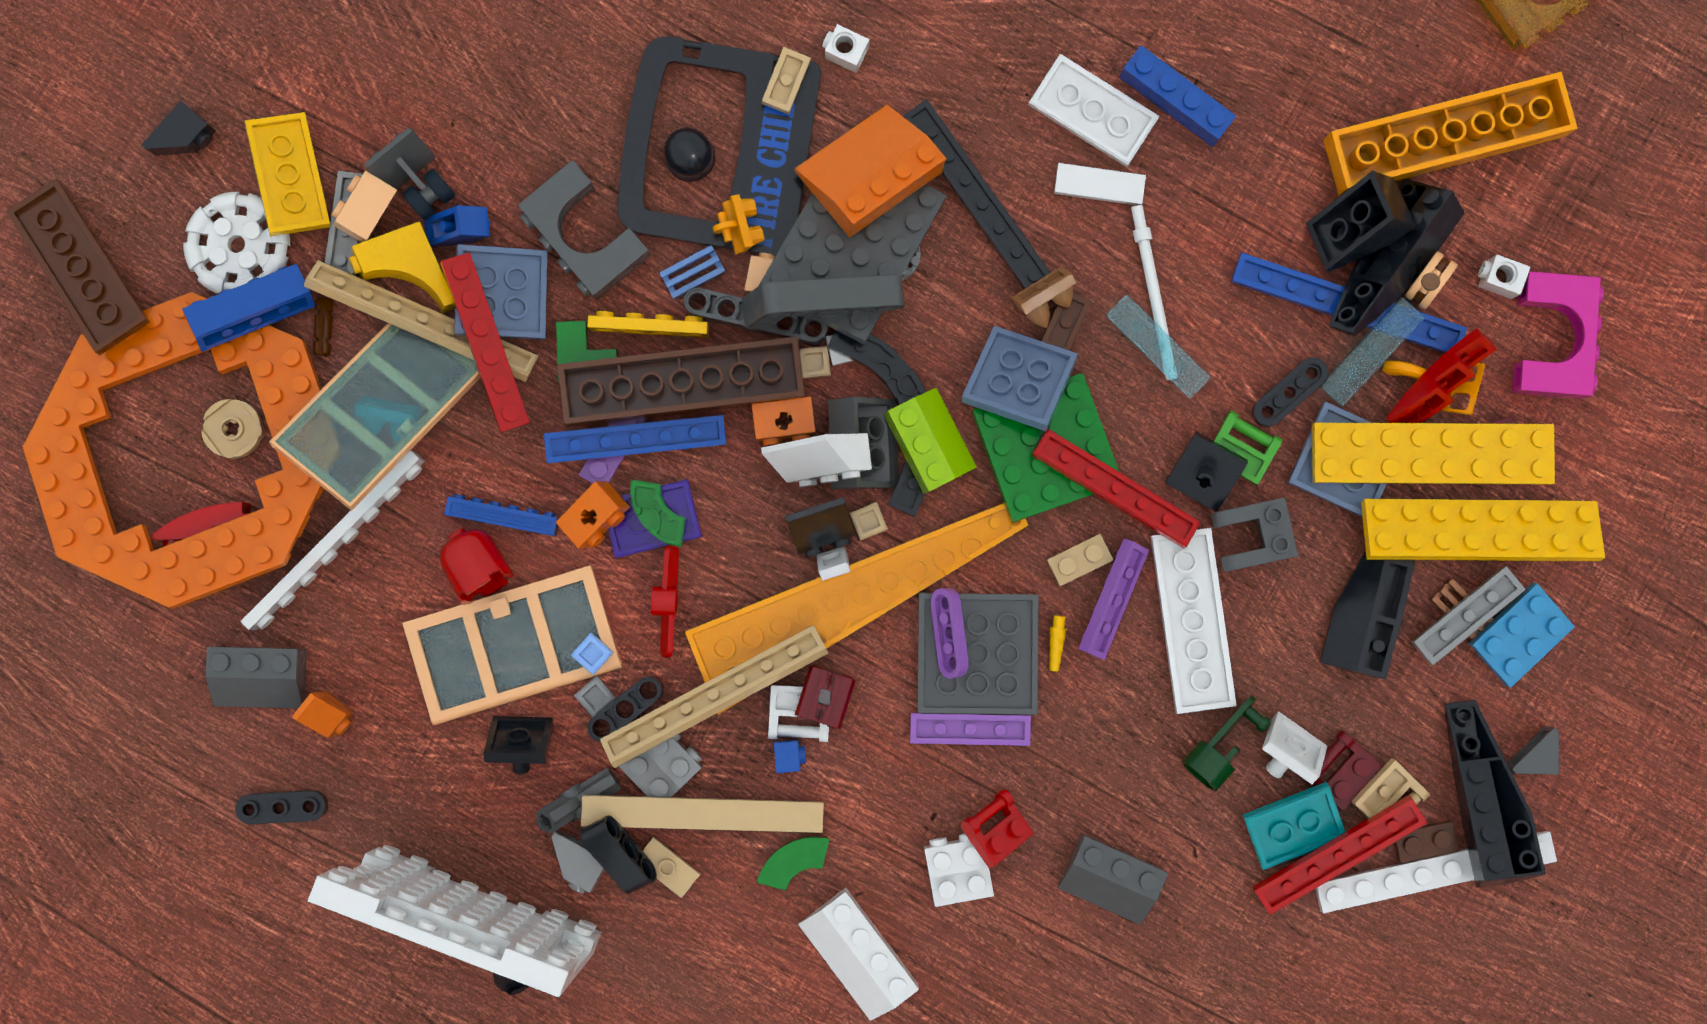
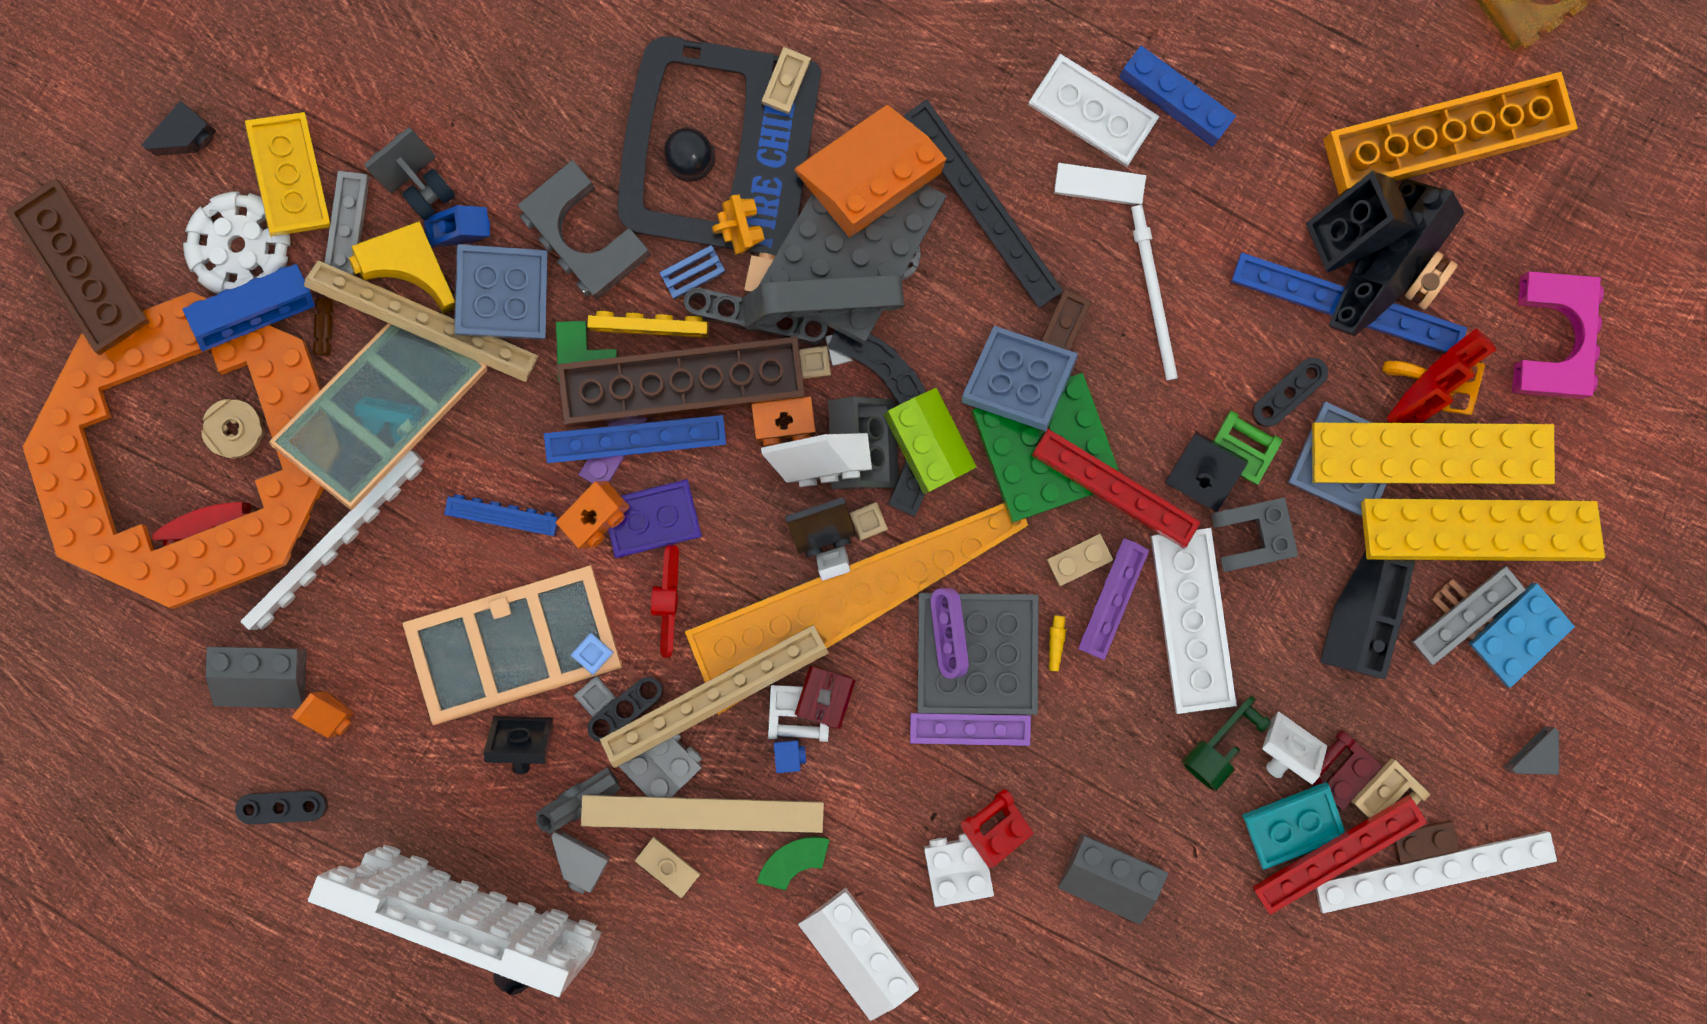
(364, 206): light nougat brick -> none
(473, 564): red cylinder -> none
(484, 342): red plate -> none
(618, 854): black beam -> none
(654, 513): green tile -> none
(852, 59): white brick -> none
(1054, 287): medium nougat tile -> none
(1158, 346): clear light blue tile -> none
(1372, 351): clear light blue tile -> none
(1491, 806): black wedge -> none
(1515, 276): white brick -> none

